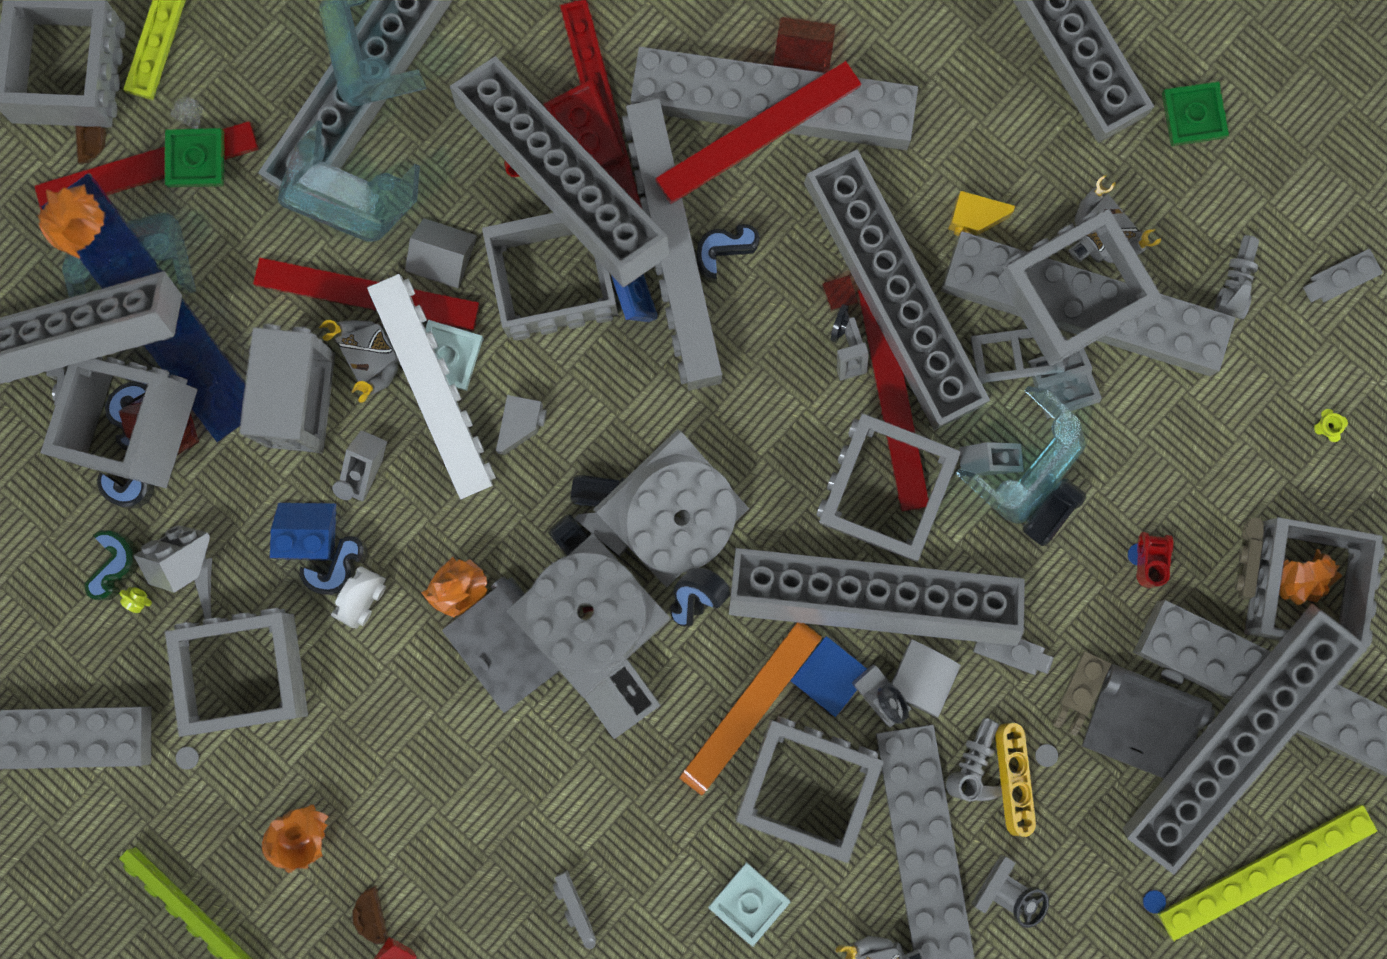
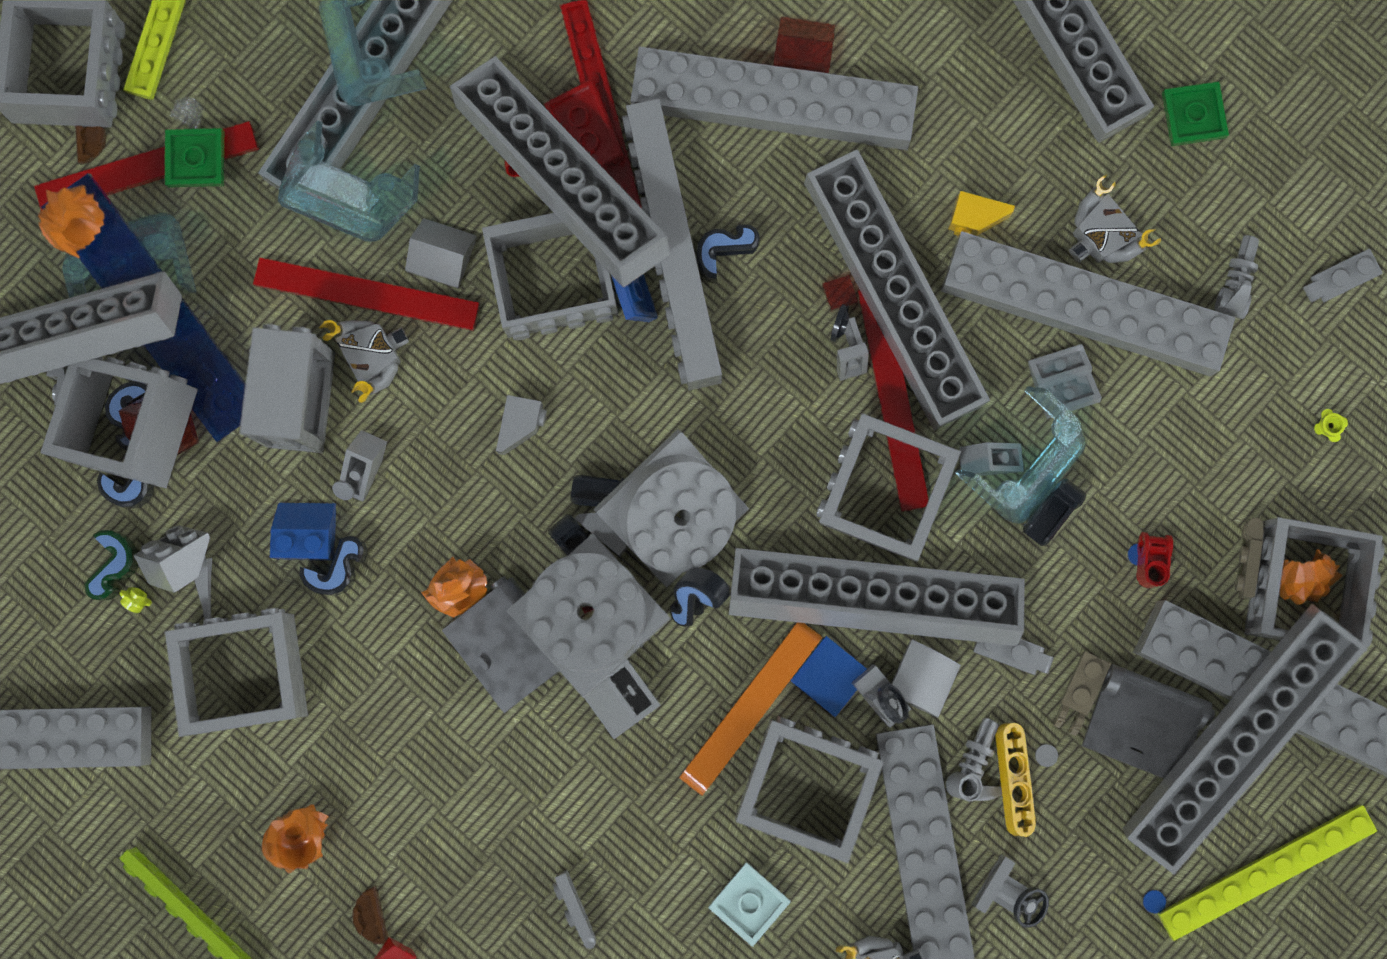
(187, 758): light grey piece -> none
(357, 597): white slope -> none
(430, 386): white brick -> none
(459, 351): light aqua plate -> none
(758, 132): red tile -> none
(1020, 372): light grey window -> none
(1035, 314): light grey window -> none
(1172, 676): light grey piece -> none

